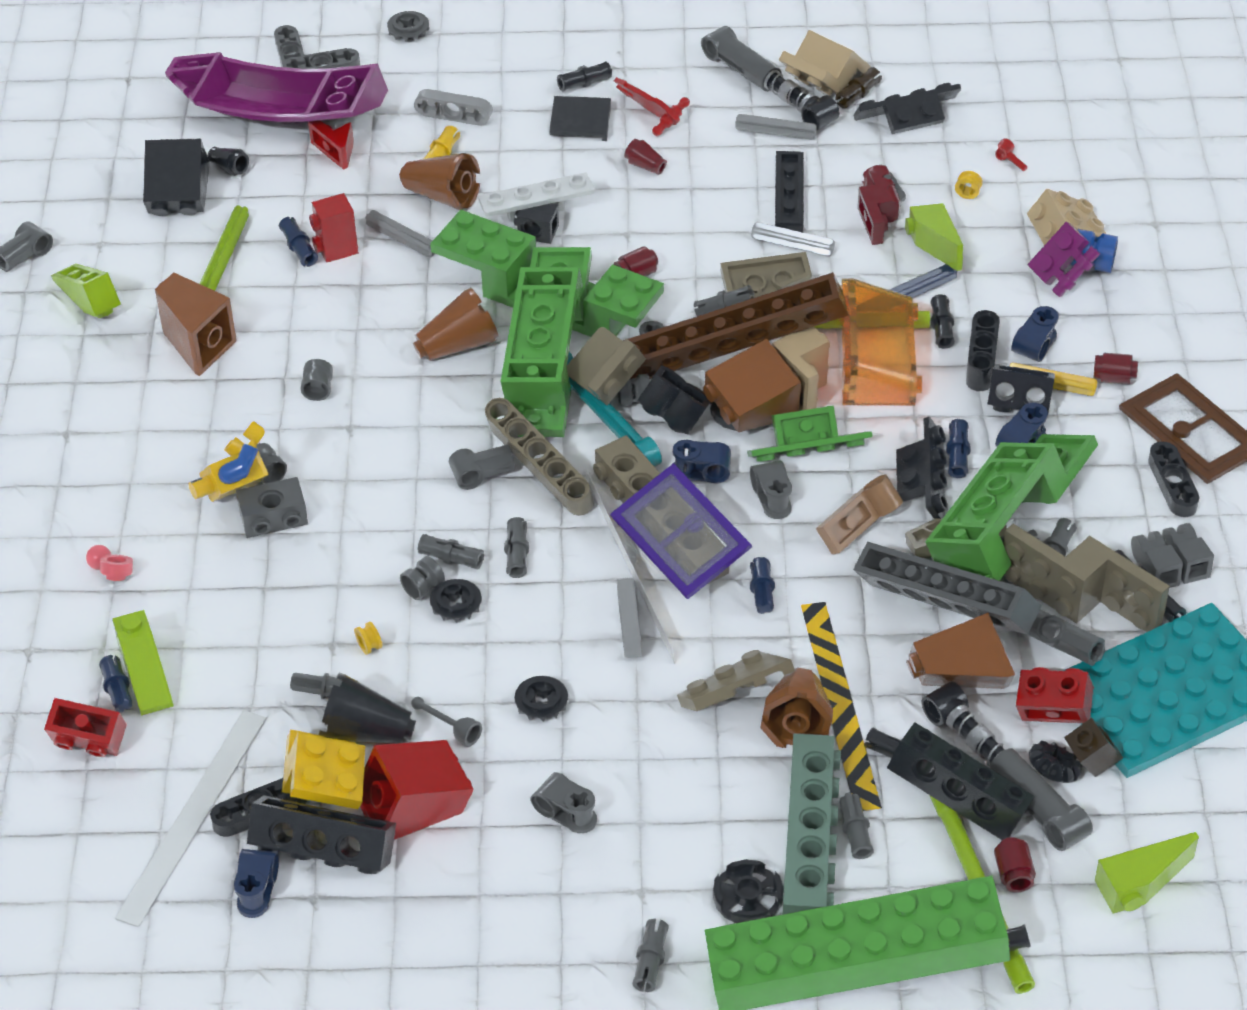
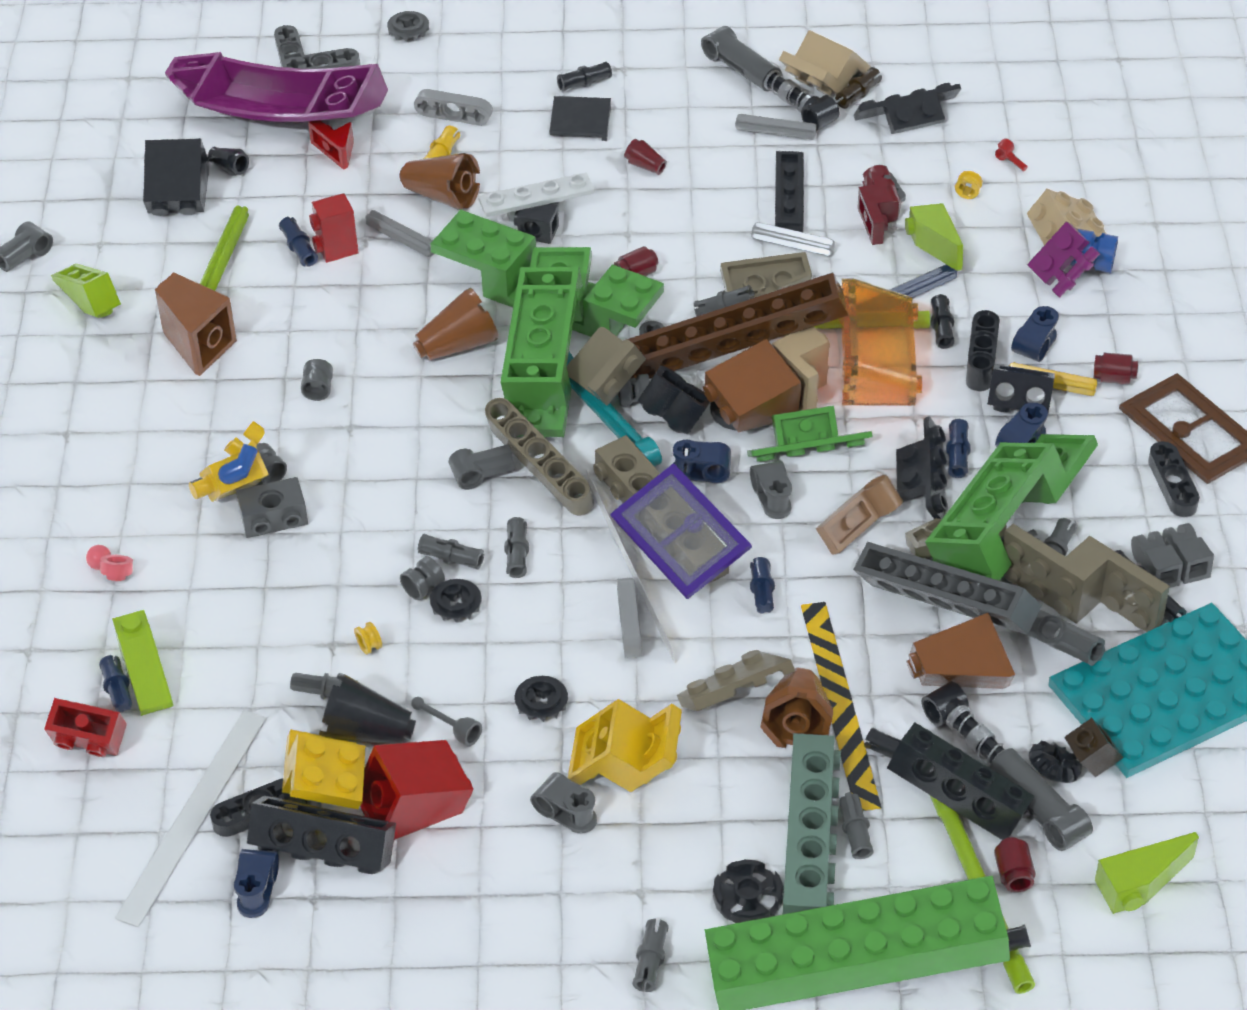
(625, 745): none -> yellow bracket
(668, 115): red piece -> none
(1054, 695): red brick -> none

